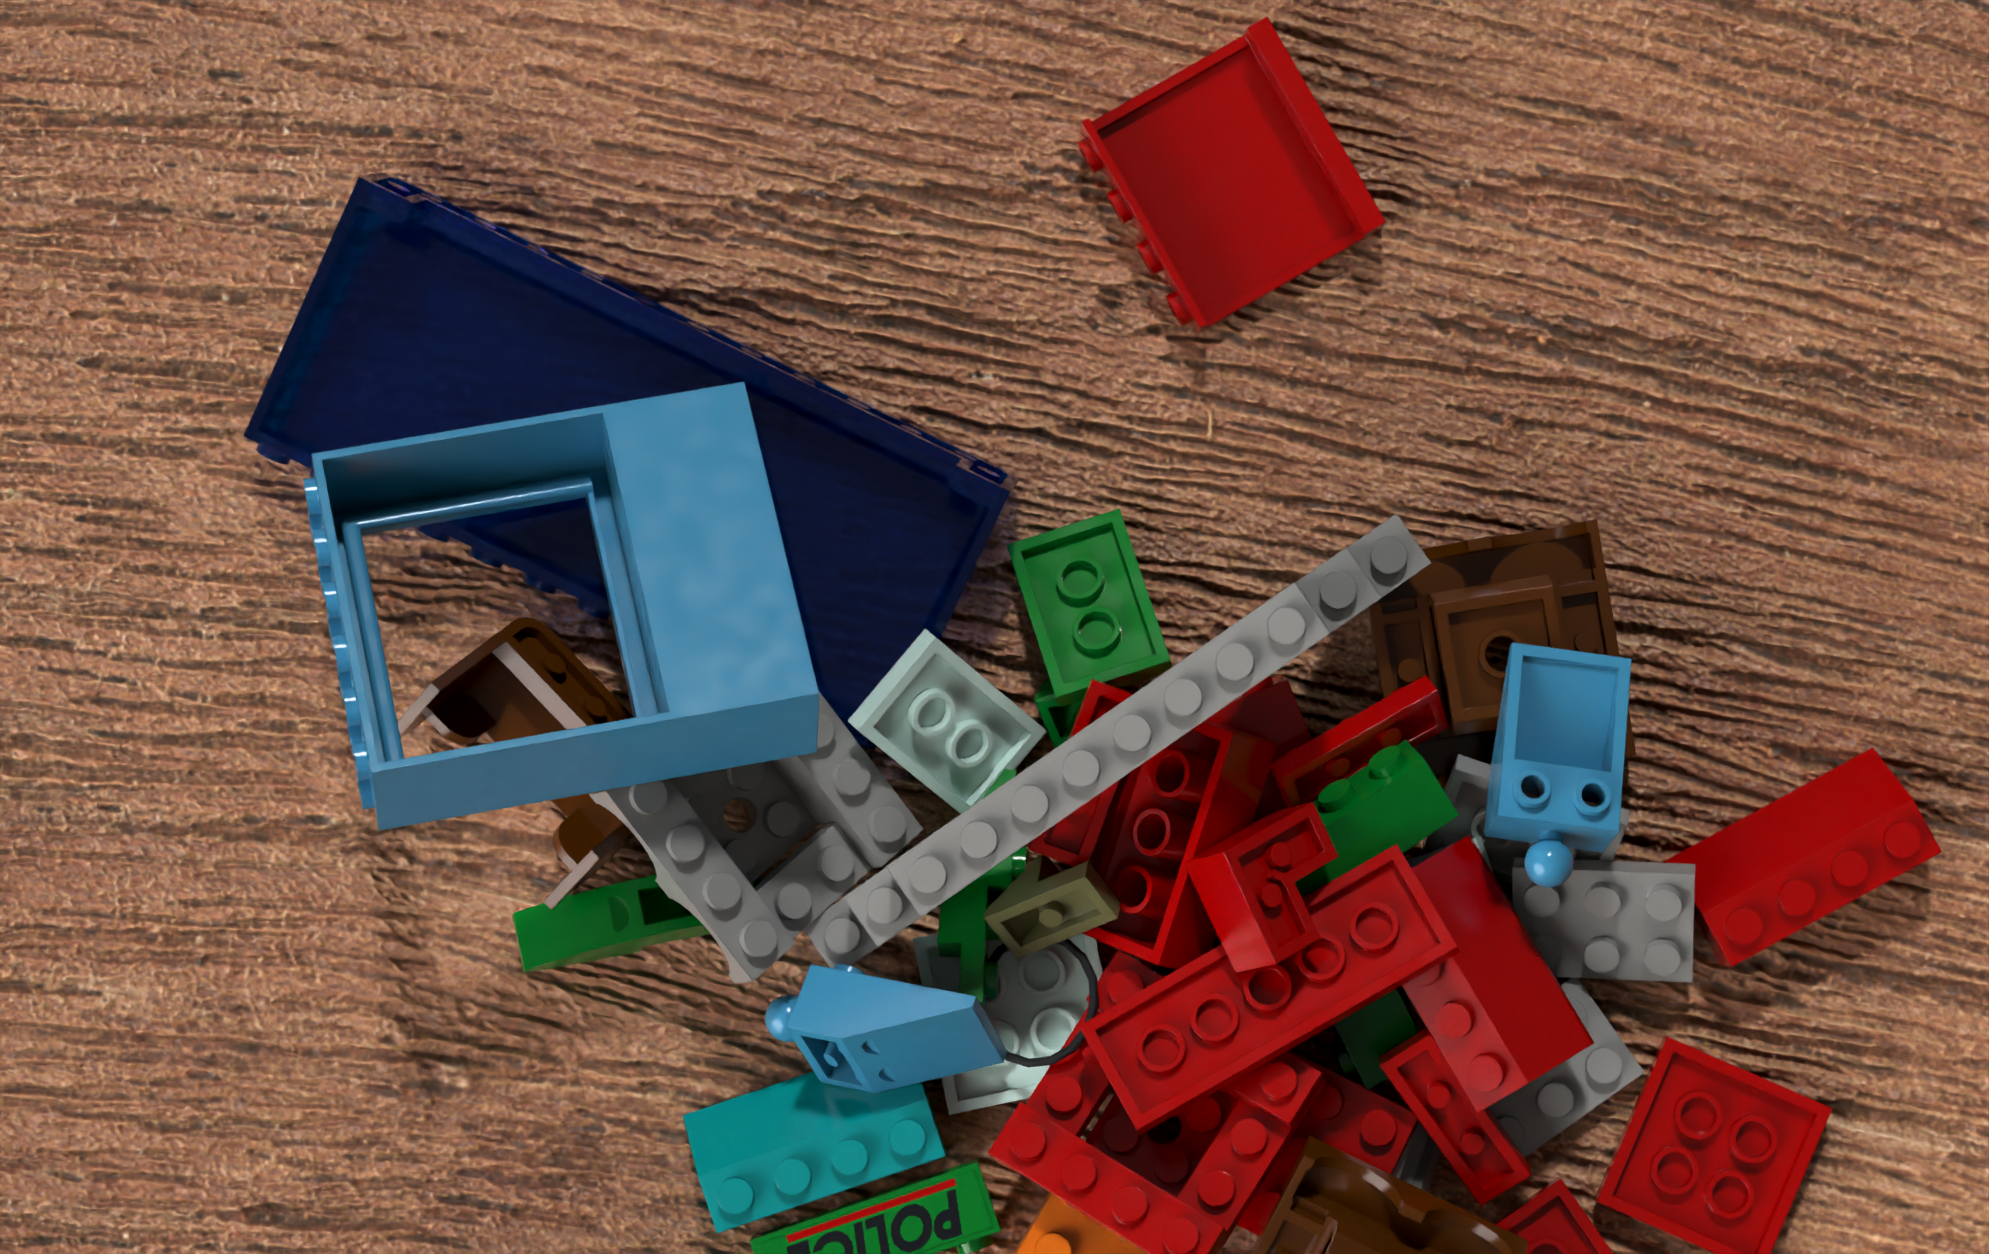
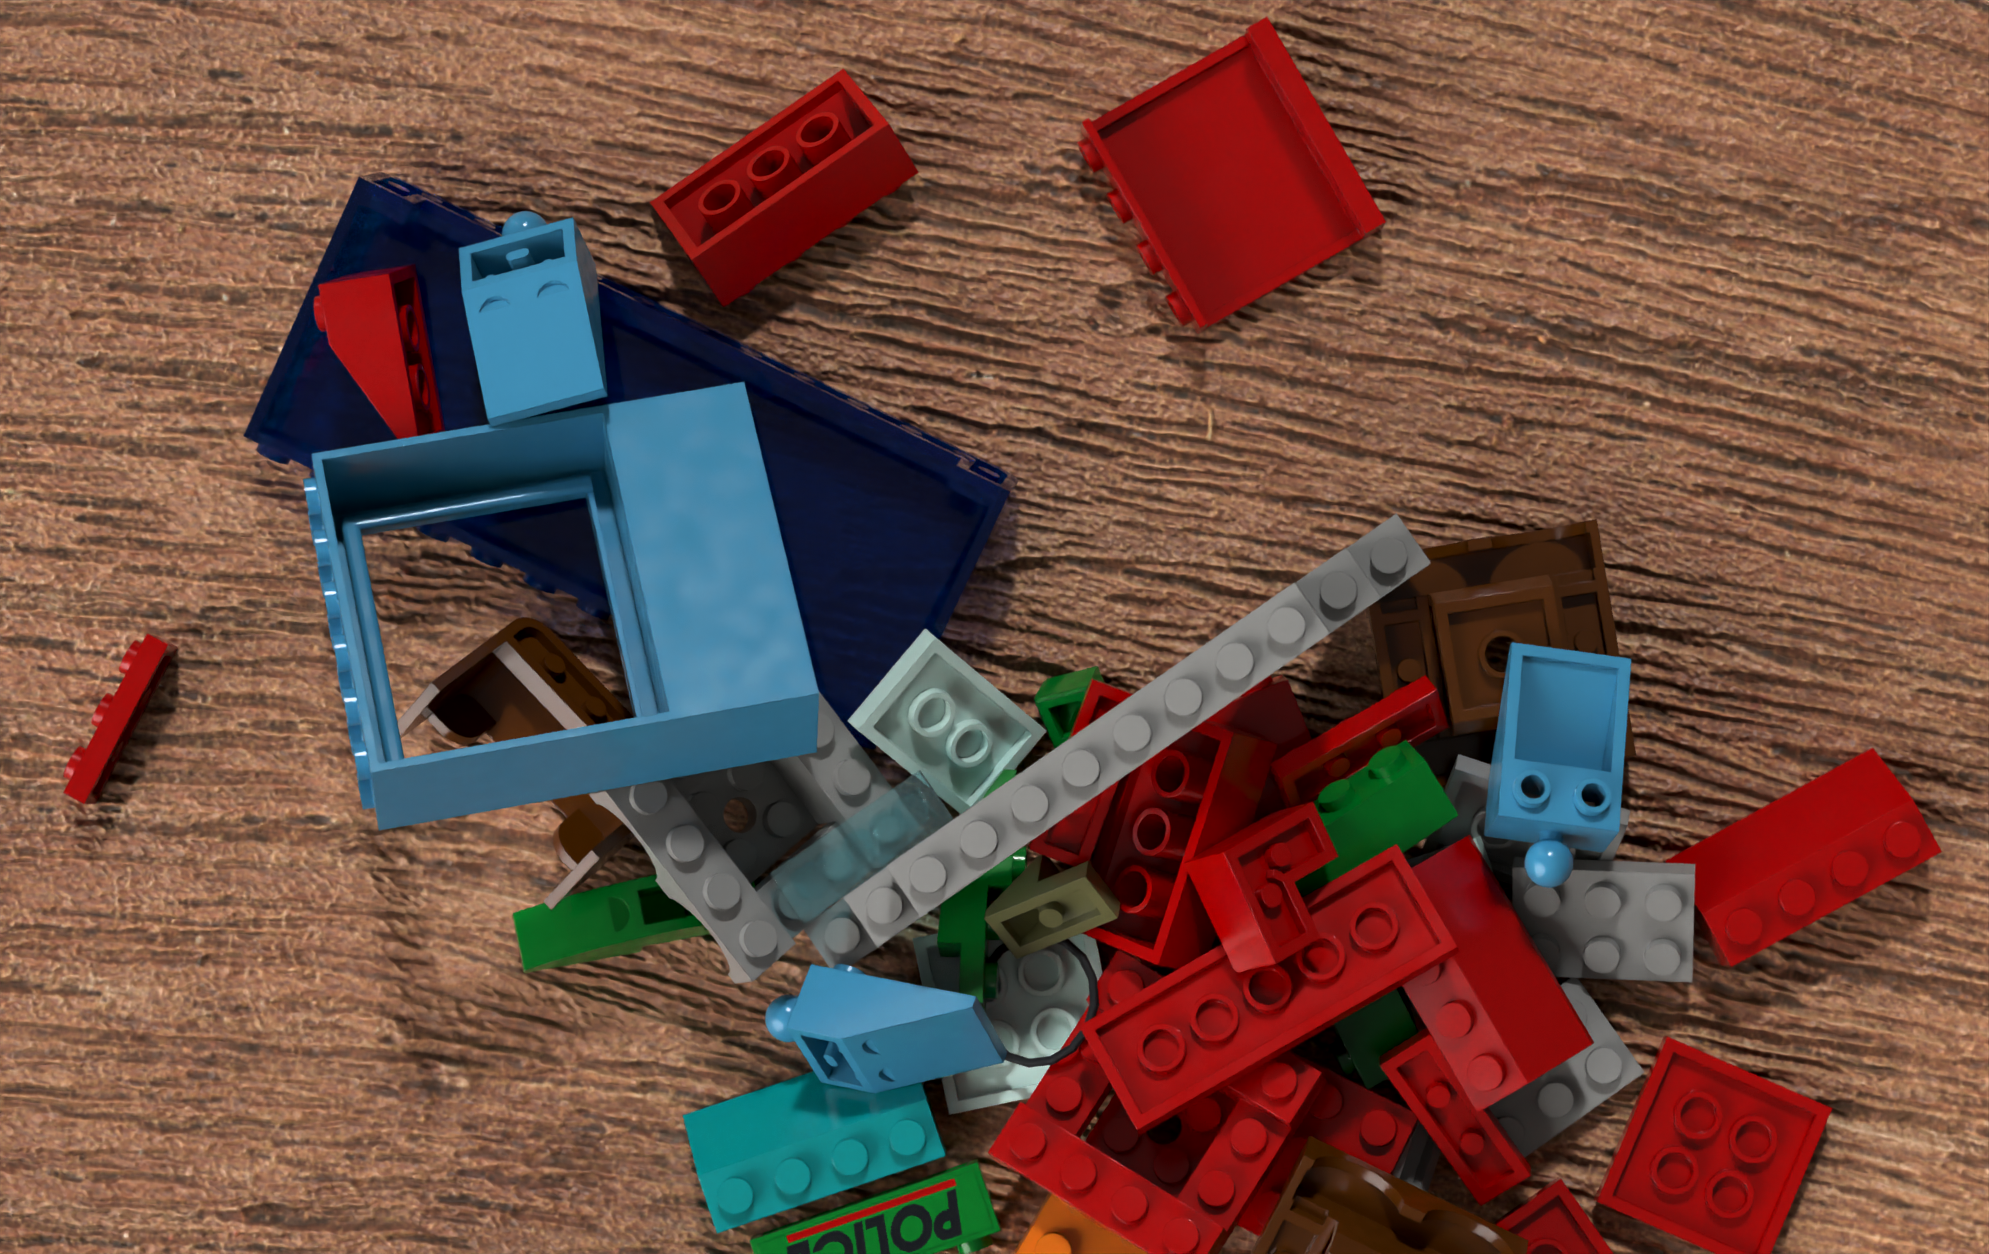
(118, 718): none -> red plate
(383, 341): none -> red slope
(533, 318): none -> dark azure slope
(784, 187): none -> red slope
(860, 846): none -> clear light blue plate
(1089, 606): green plate -> none

